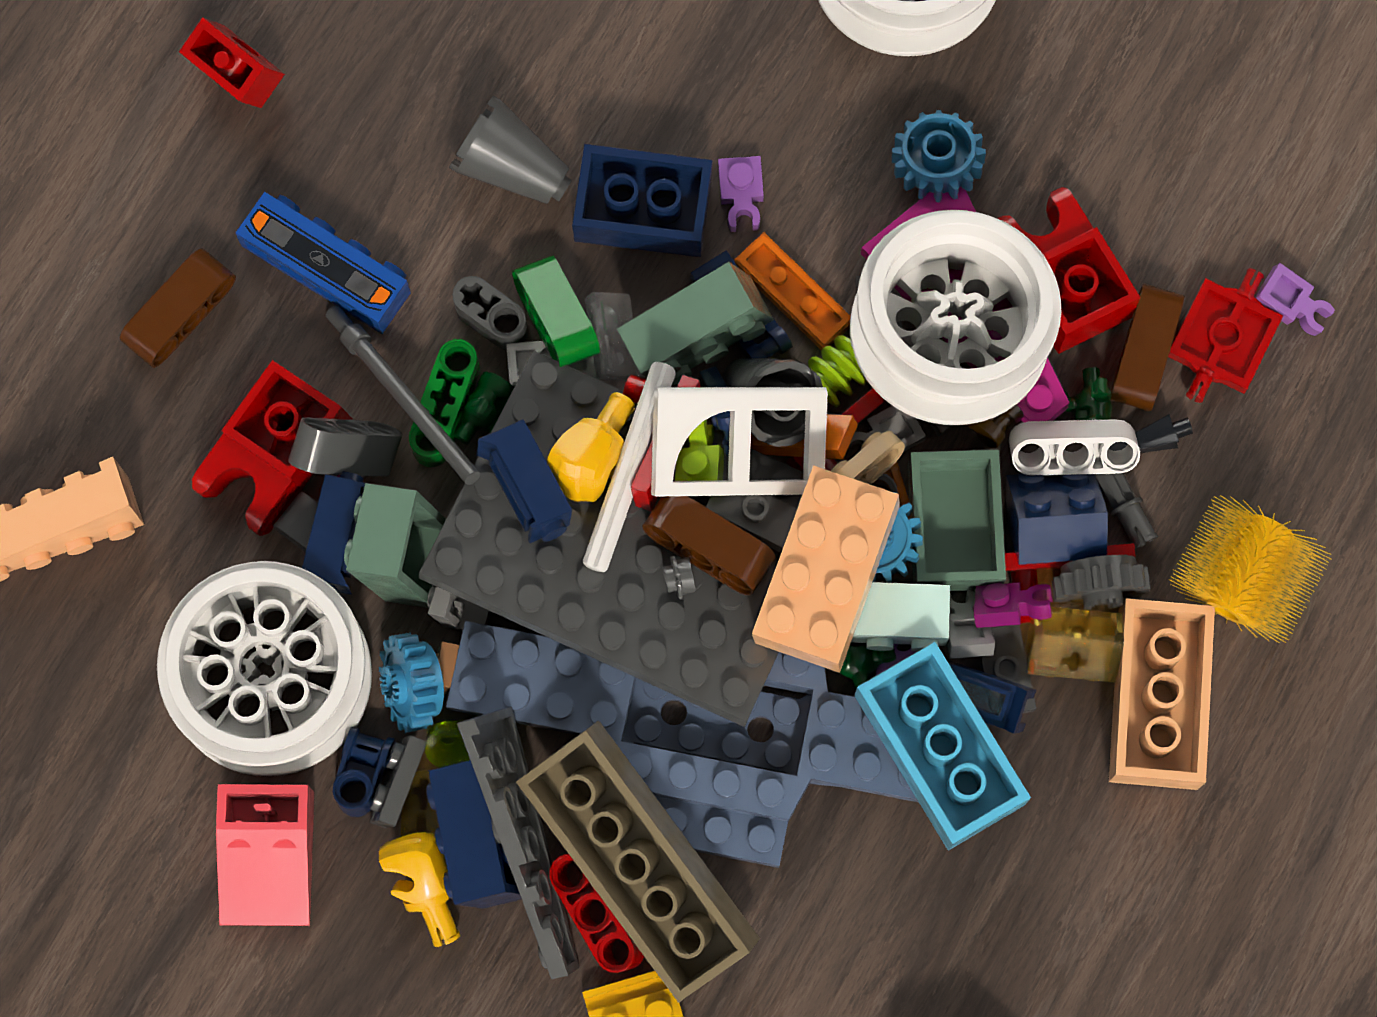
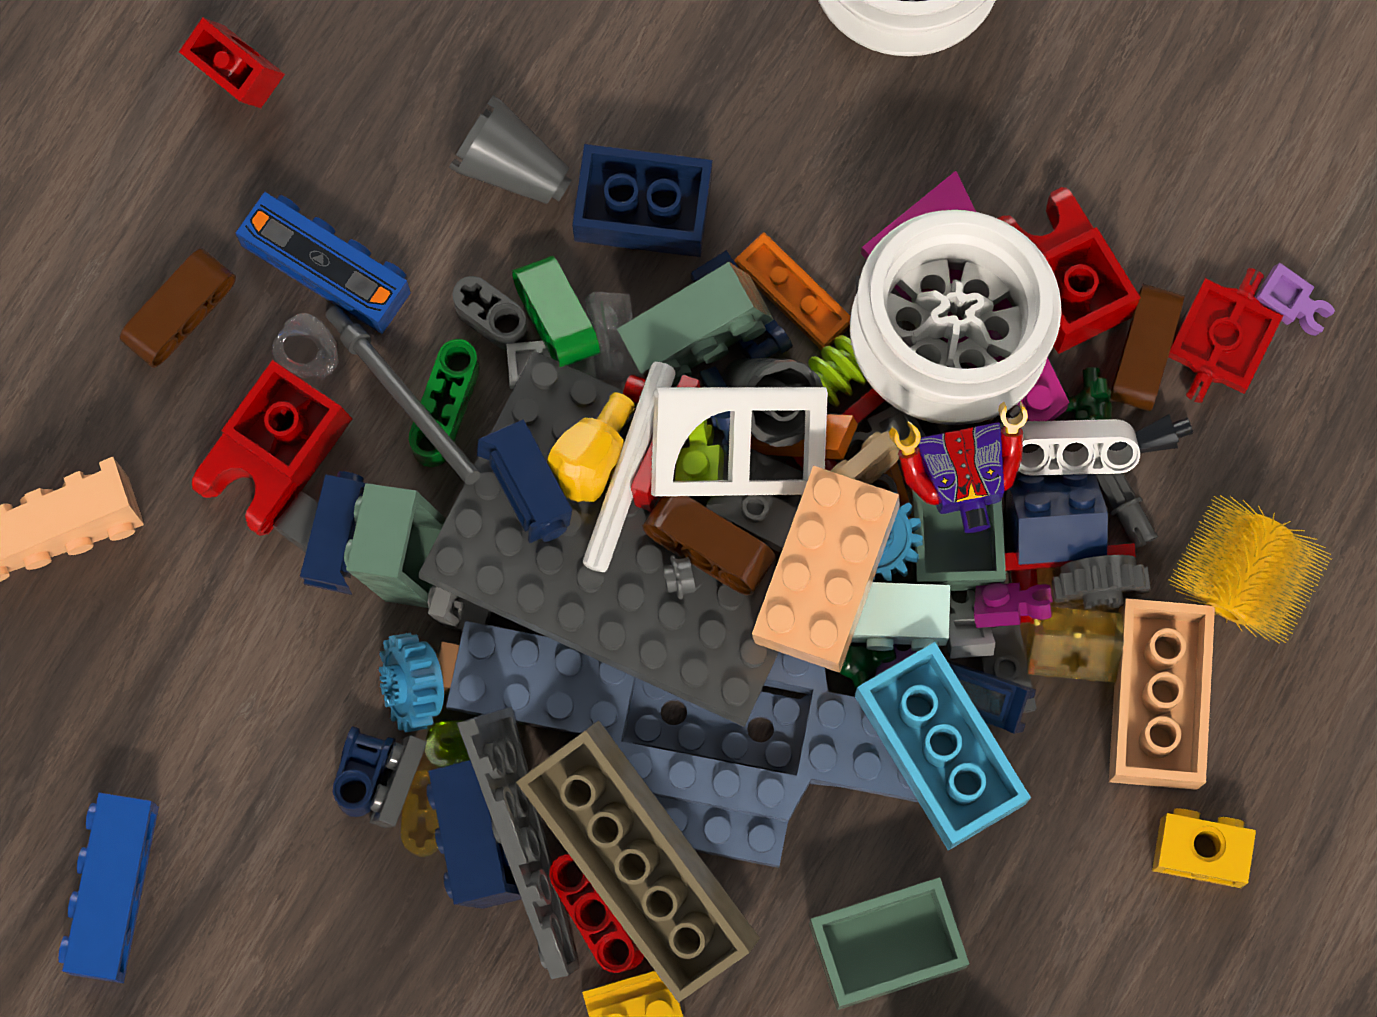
(109, 887): none -> blue brick
(264, 854): coral slope -> none
(307, 326): none -> clear piece
(317, 721): white wheel -> none
(346, 446): dark grey beam -> none
(420, 859): yellow piece -> none
(483, 406): dark green piece -> none
(741, 185): medium lavender plate -> none
(888, 943): none -> sand green piece
(935, 174): dark azure gear -> none
(964, 466): none -> torso
(1178, 857): none -> yellow brick

